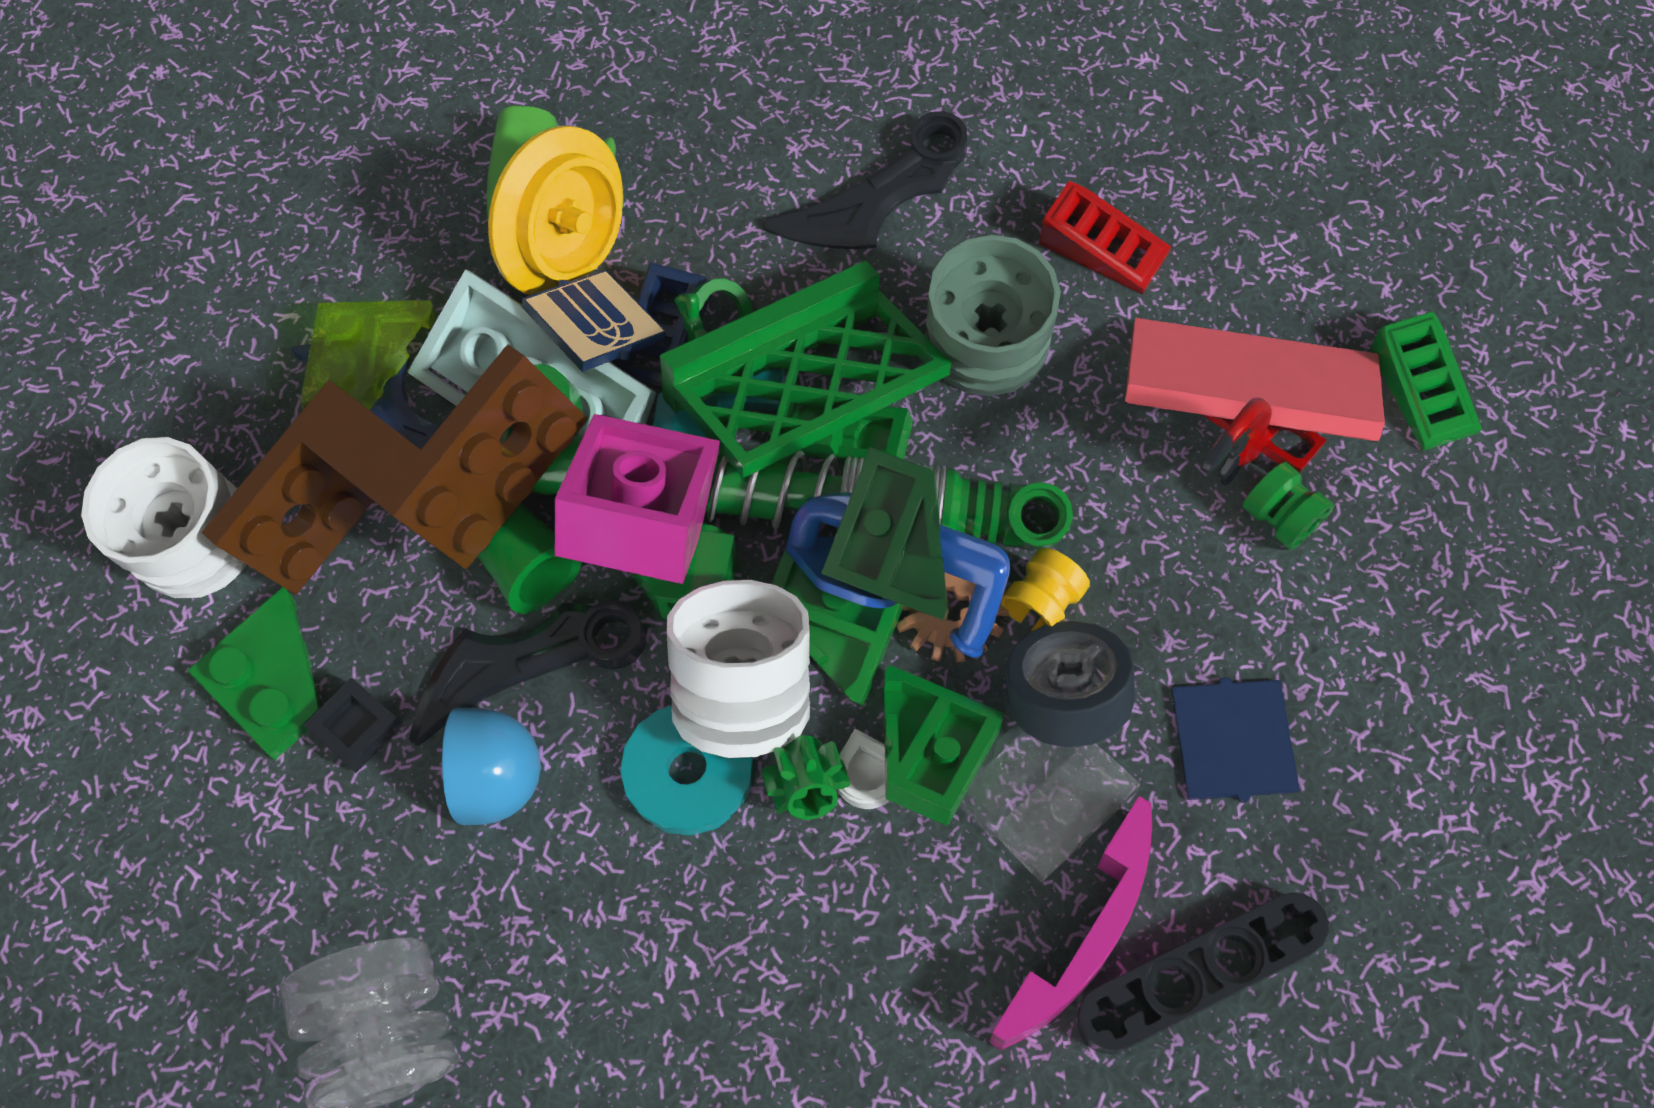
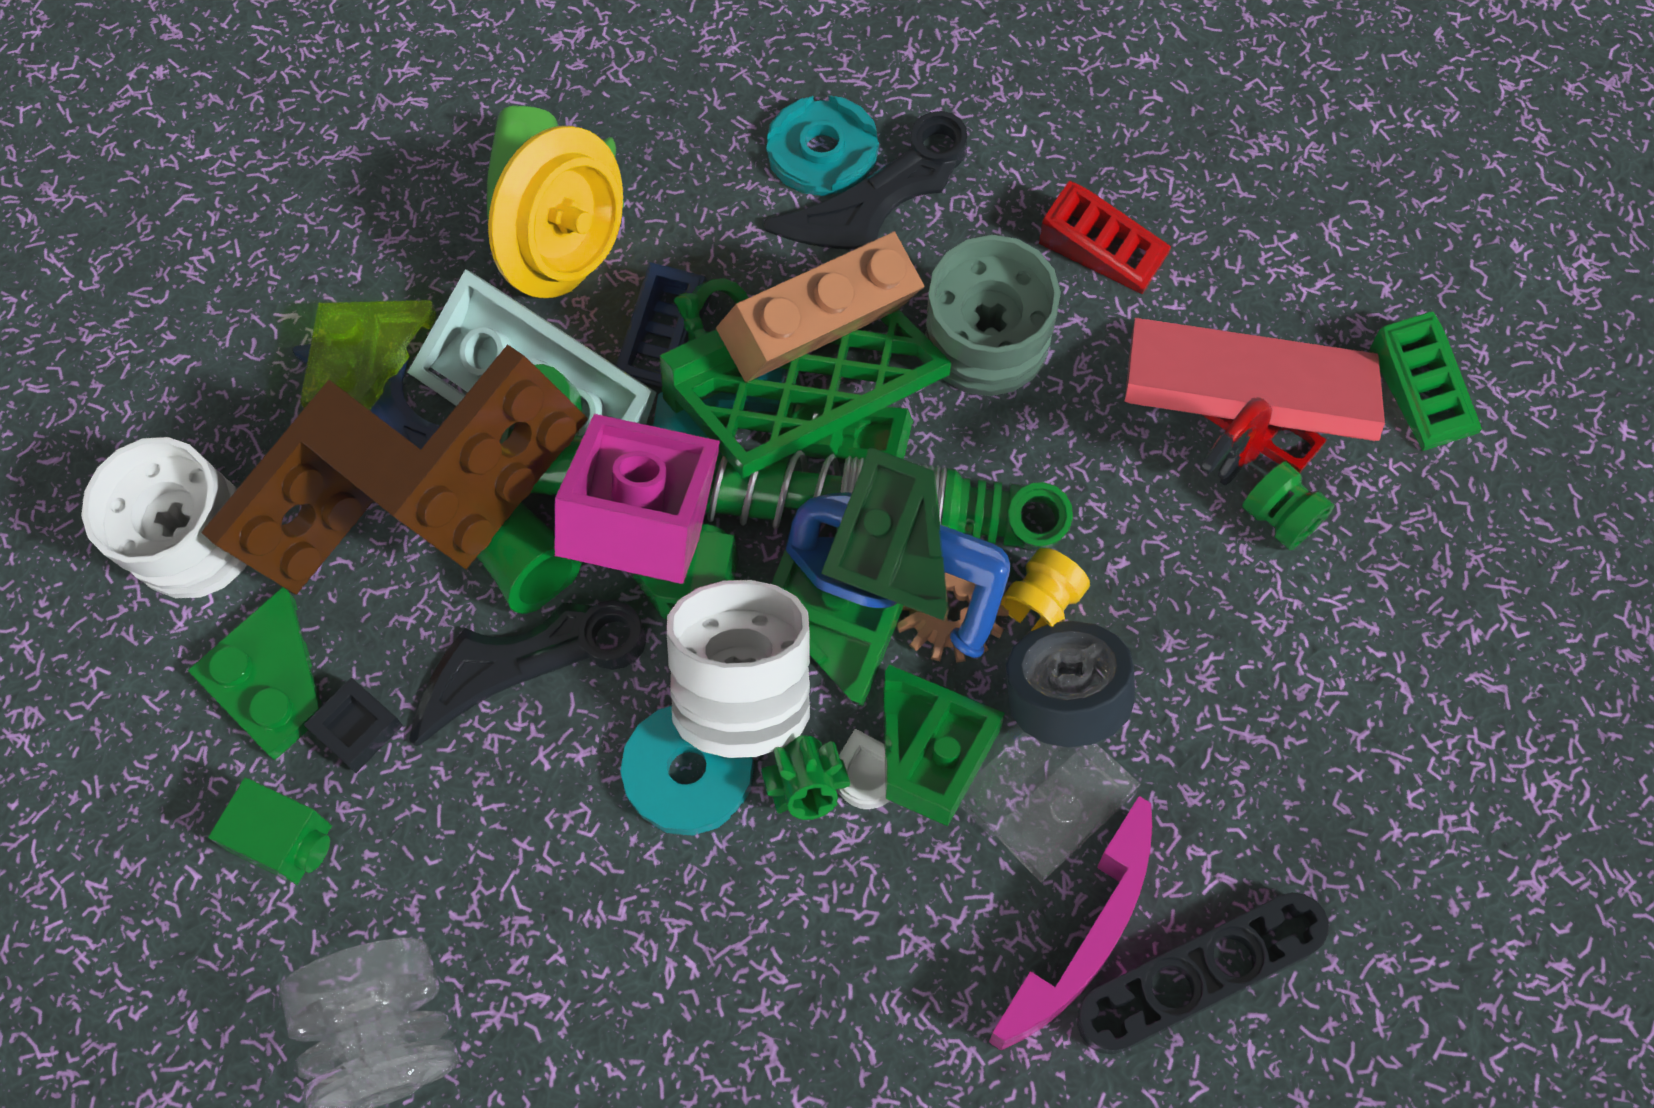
(272, 832): none -> green brick
(487, 765): dark azure helmet -> none
(593, 320): piece -> none
(819, 306): none -> nougat brick
(822, 171): none -> teal tile
(1234, 740): dark blue piece -> none

